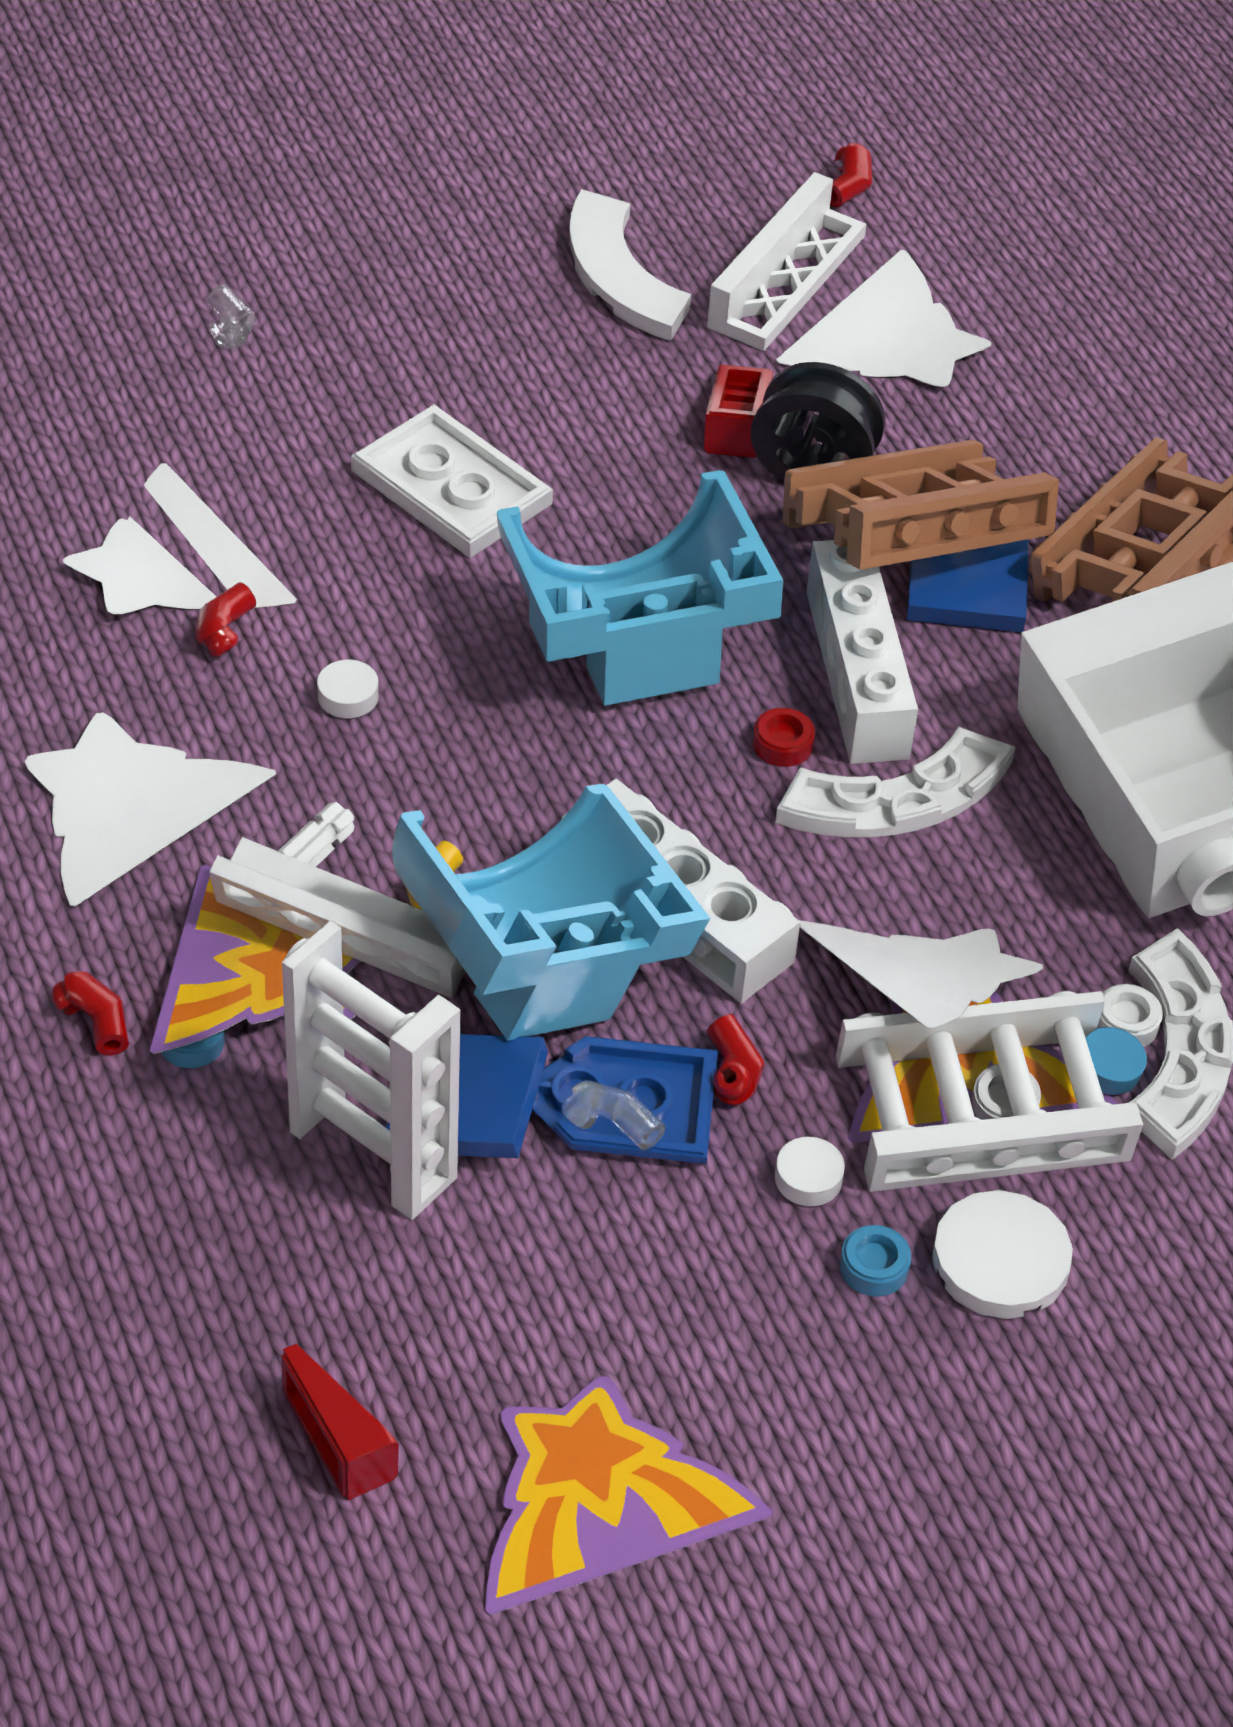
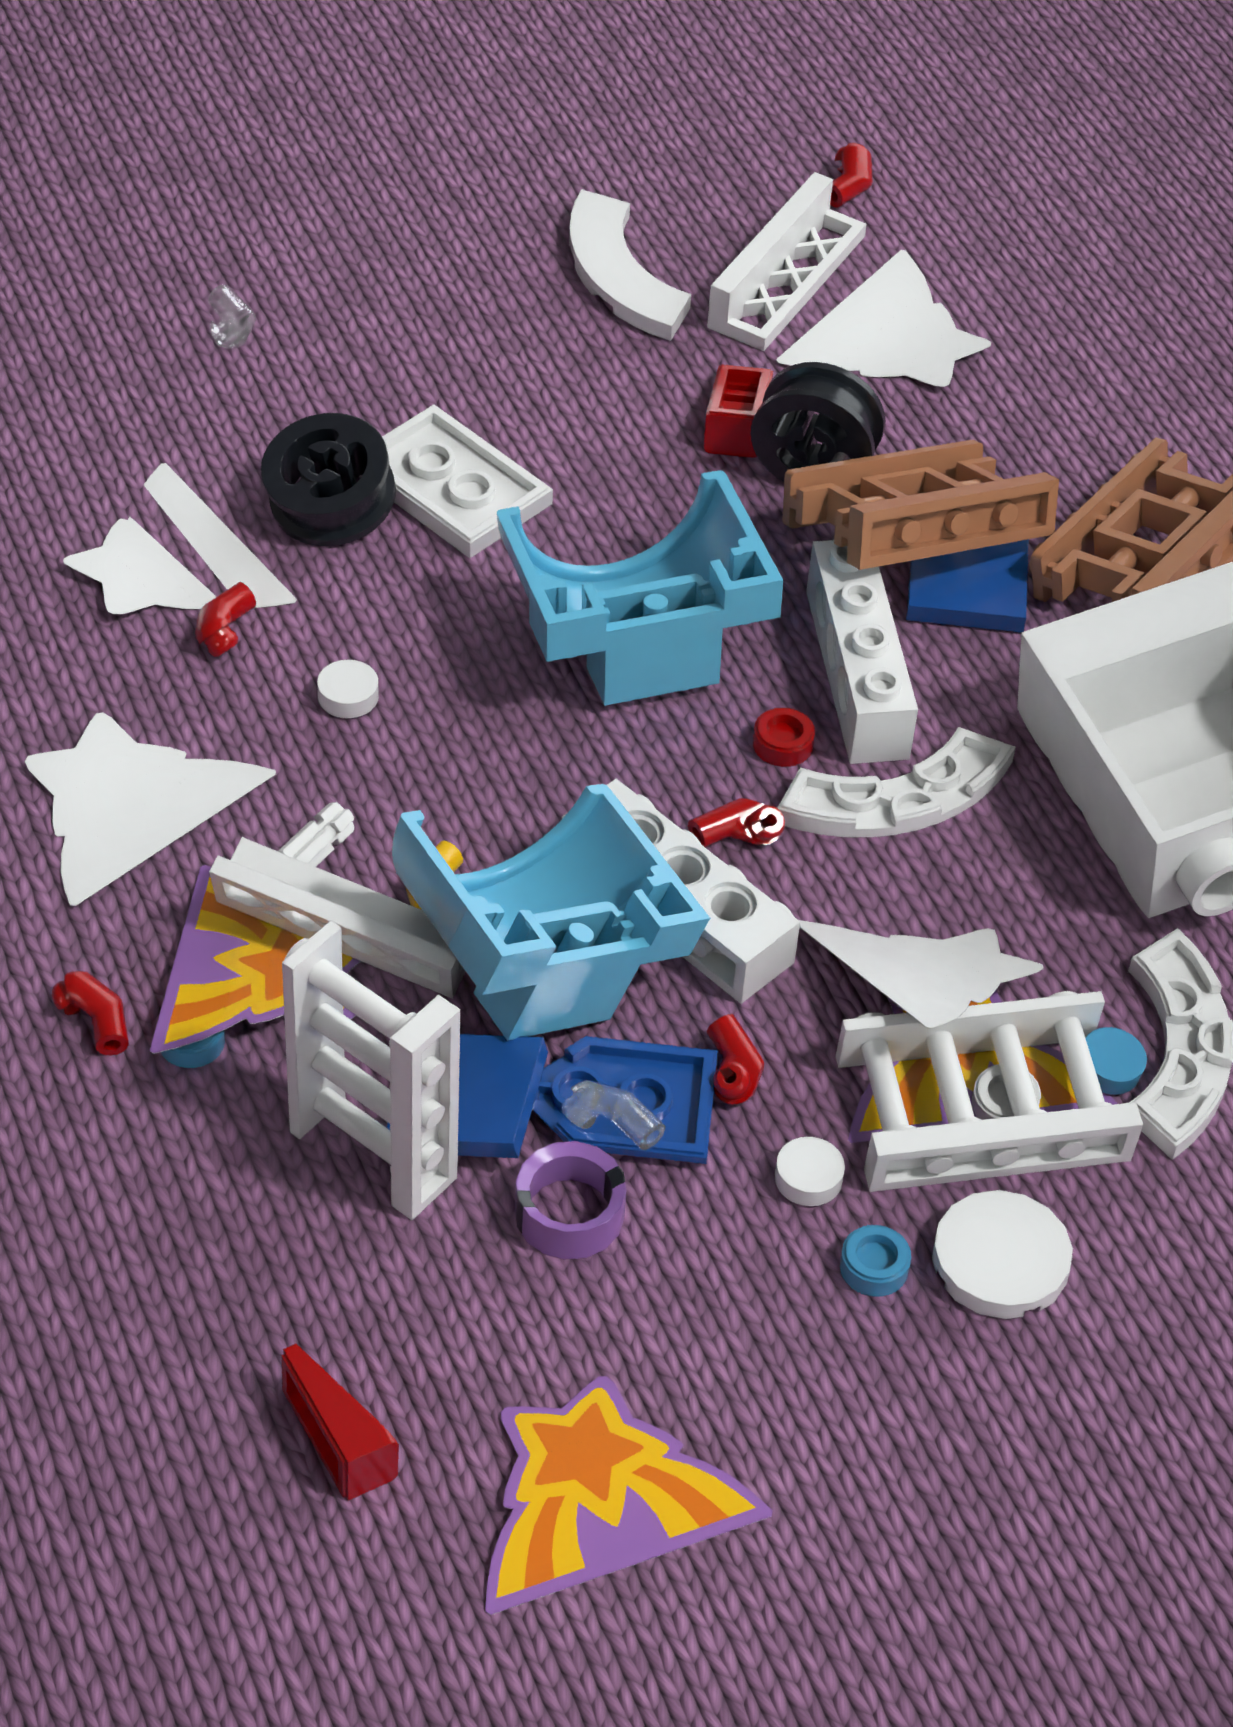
(327, 501): none -> black wheel
(570, 1162): none -> medium lavender piece
(739, 820): none -> red arm
(1133, 1011): white tile -> none

